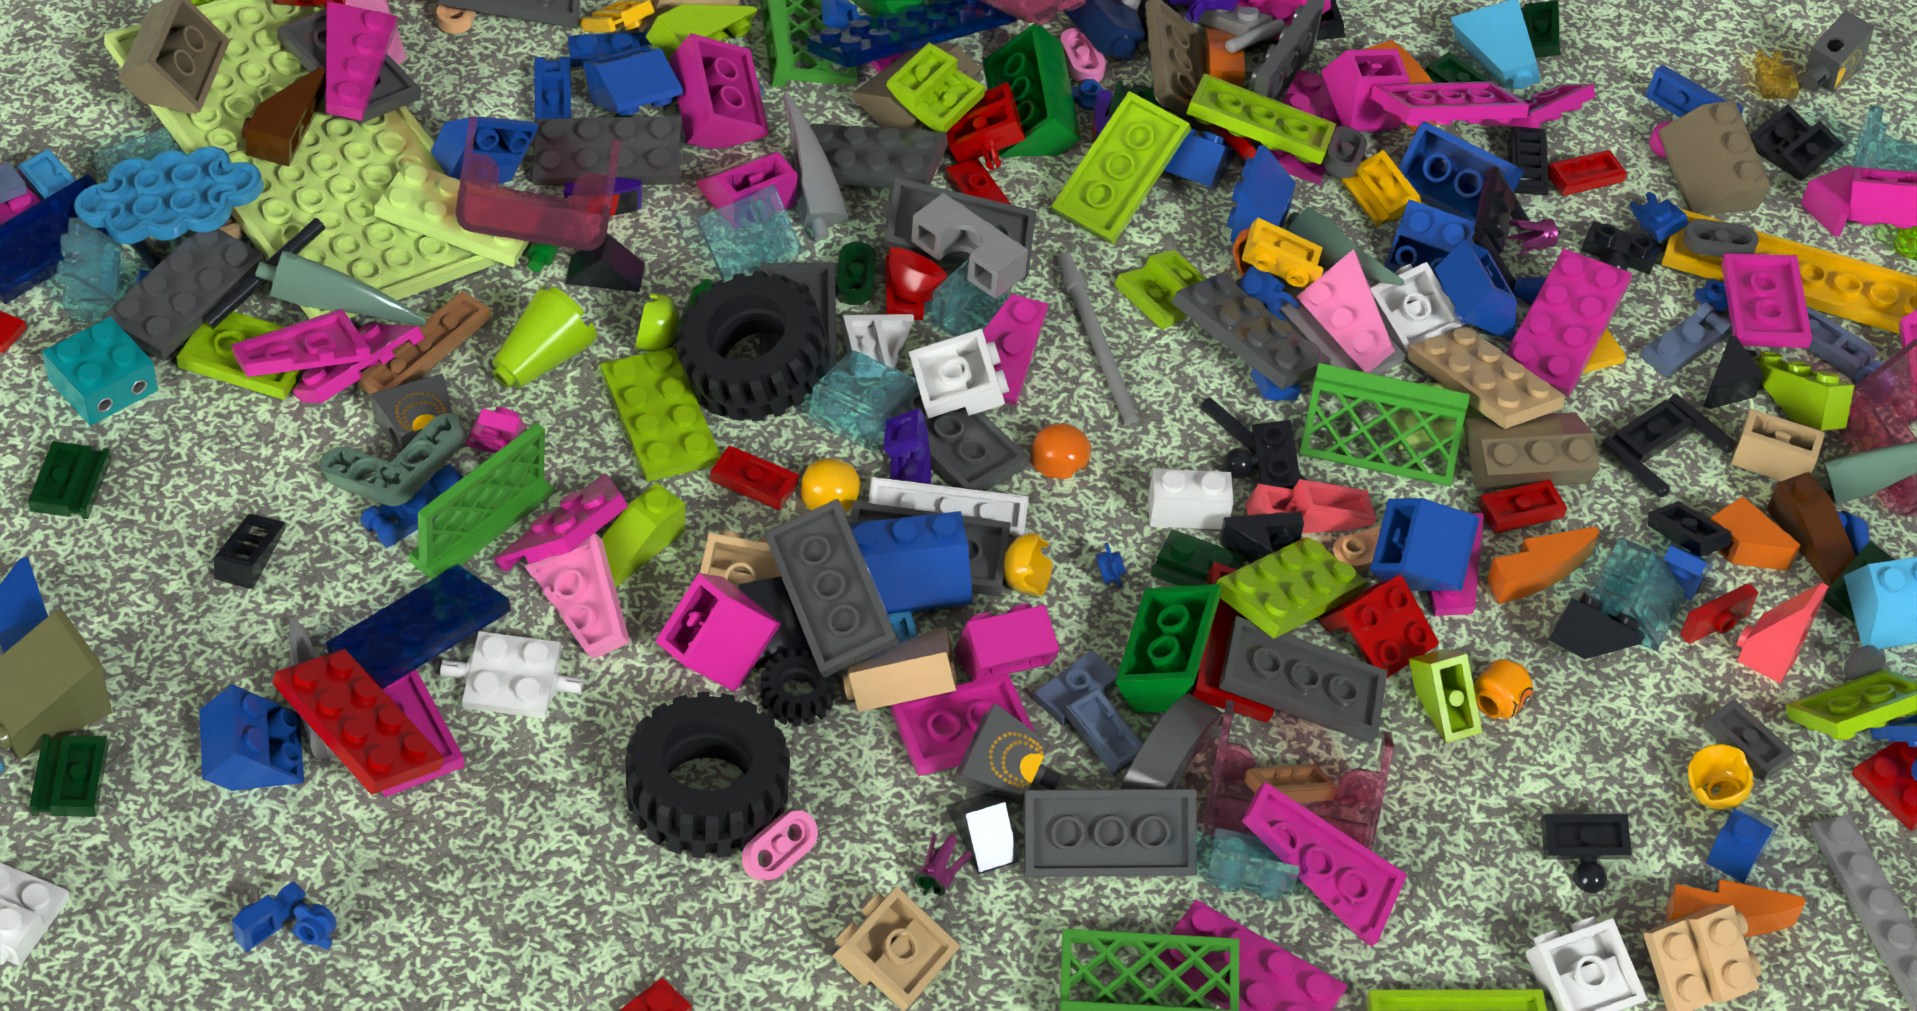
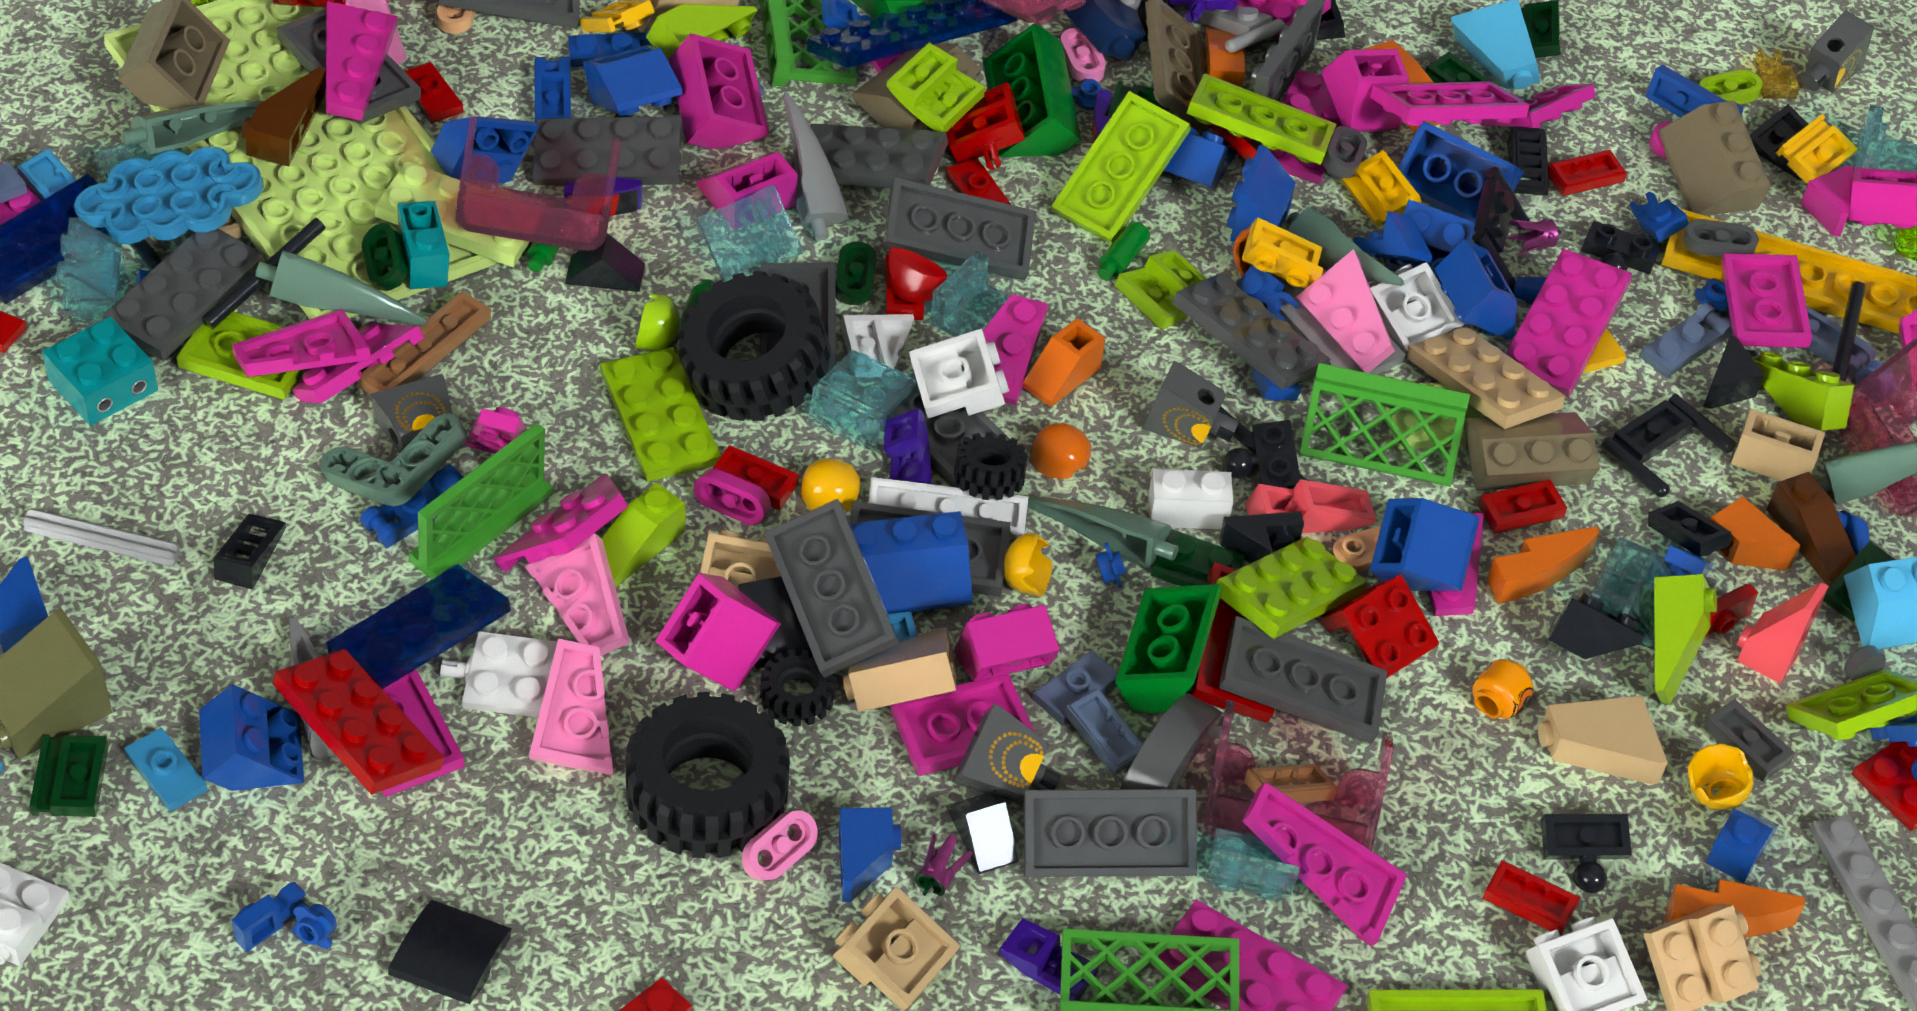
(69, 480): dark green plate -> none
(101, 537): none -> light grey axle
(165, 769): none -> dark azure plate
(186, 125): none -> sand green piece
(384, 257): none -> dark green plate
(423, 244): none -> teal slope
(437, 97): none -> red plate
(449, 951): none -> black slope
(542, 338): lime cone -> none
(573, 716): none -> bright pink wing
(732, 496): none -> dark pink plate
(865, 847): none -> blue slope
(948, 227): light grey arch -> none
(990, 466): none -> black tyre
(1039, 955): none -> dark purple slope
(1065, 362): none -> orange slope
(1076, 286): light grey bar -> none
(1123, 250): none -> green cylinder
(1134, 536): none -> sand green piece
(1189, 409): none -> dark grey torso
(1398, 242): none -> blue slope
(1447, 693): lime slope -> none
(1531, 897): none -> red plate
(1605, 737): none -> tan slope
(1681, 625): none -> lime slope
(1729, 85): none -> lime plate
(1817, 150): none -> yellow plate
(1849, 329): none -> black bar

